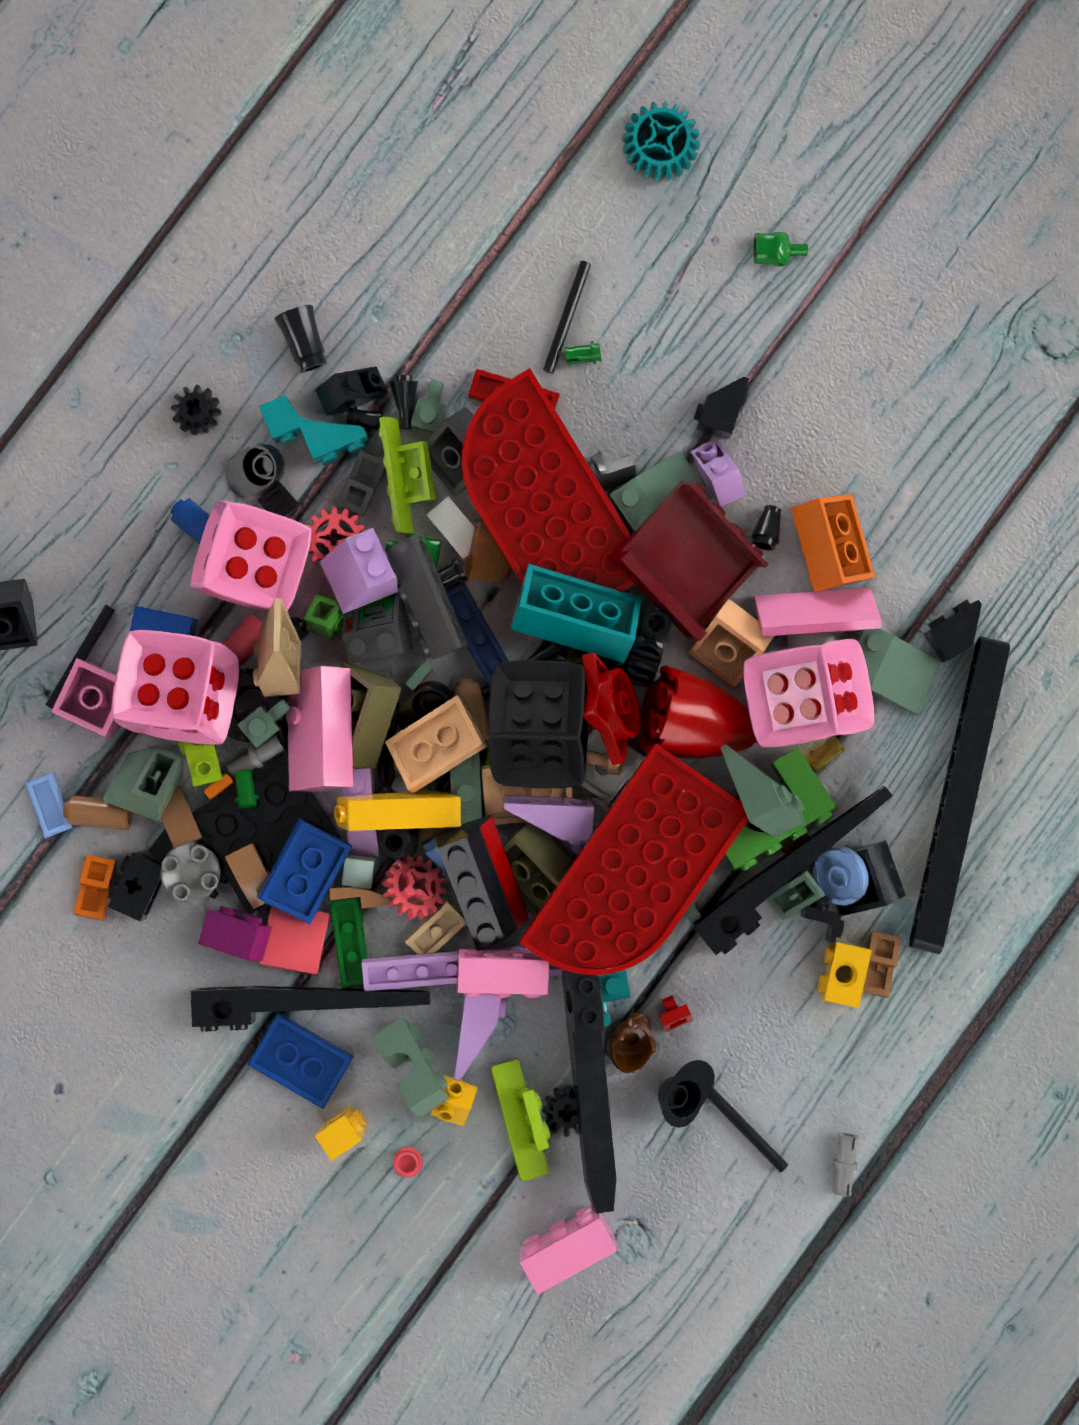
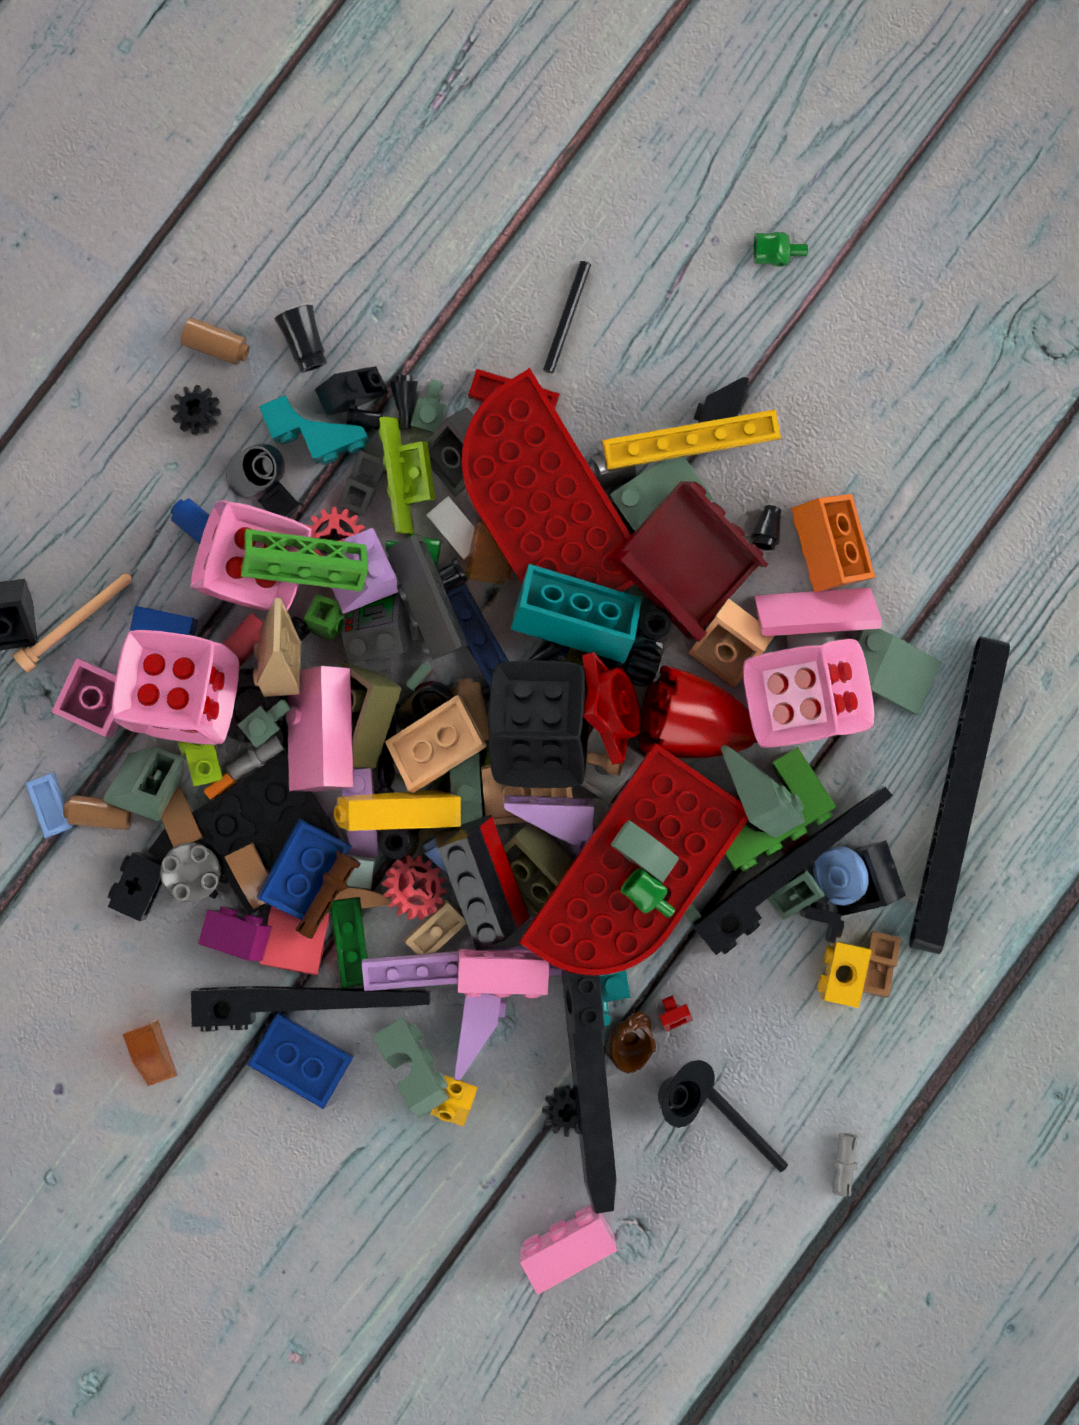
(30, 655): none -> light nougat piece
(84, 650): black bar -> none
(95, 885): orange slope -> none
(150, 1053): none -> clear orange slope
(215, 341): none -> medium nougat brick
(245, 789): green pin -> none
(304, 565): none -> bright green fence
(333, 883): none -> reddish brown pin
(341, 1132): yellow brick -> none
(407, 1162): coral plate -> none
(522, 1119): lime bracket -> none
(583, 354): green pin -> none
(644, 851): none -> sand green slope
(646, 893): none -> green piece
(652, 120): teal gear -> none
(691, 439): none -> yellow tile
(718, 472): lavender slope -> none
(825, 754): clear yellow pin -> none
(956, 633): black slope -> none

